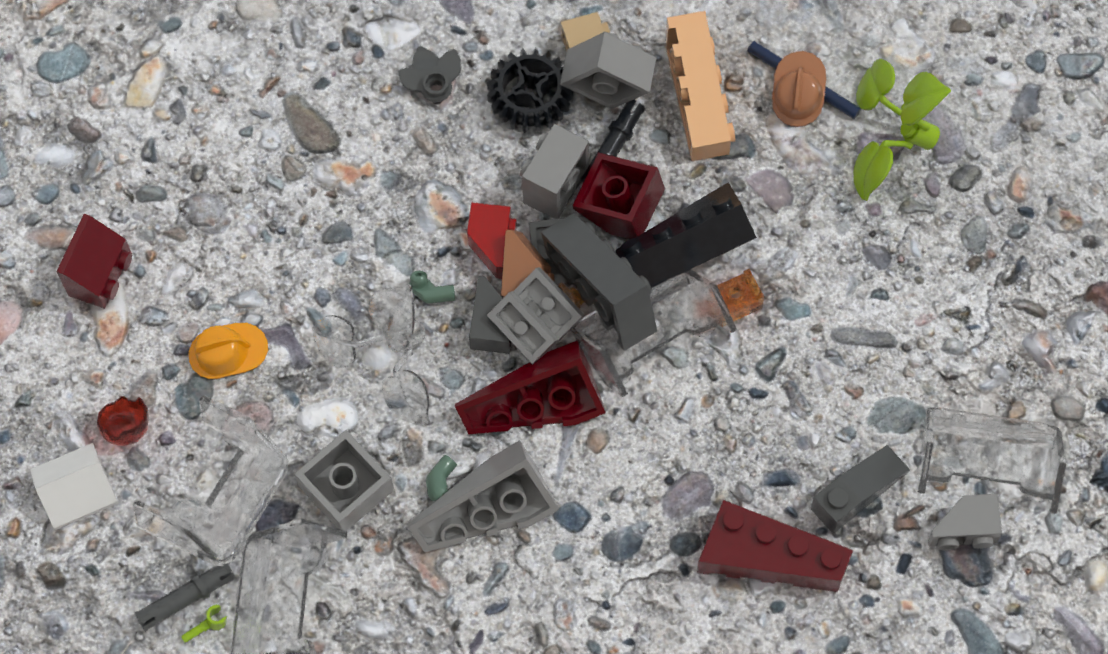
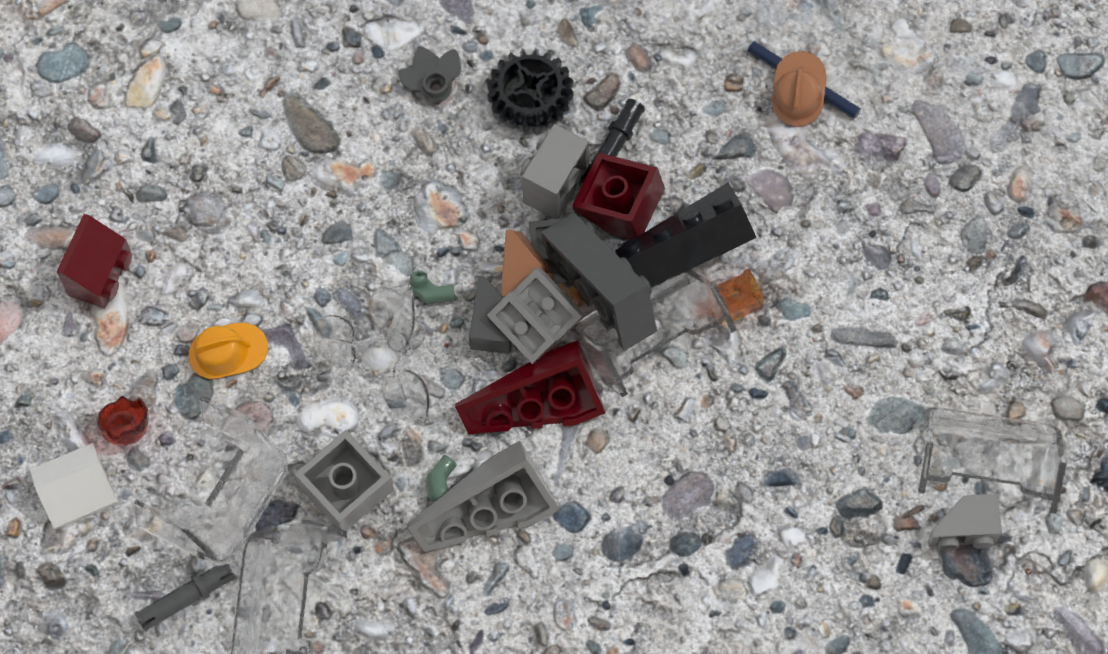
(206, 624): lime hand -> none
(487, 234): red slope -> none
(581, 29): tan brick -> none
(608, 70): light grey brick -> none
(698, 86): light nougat wedge -> none
(771, 551): dark red wedge -> none
(858, 488): dark grey slope -> none
(919, 99): lime plant -> none

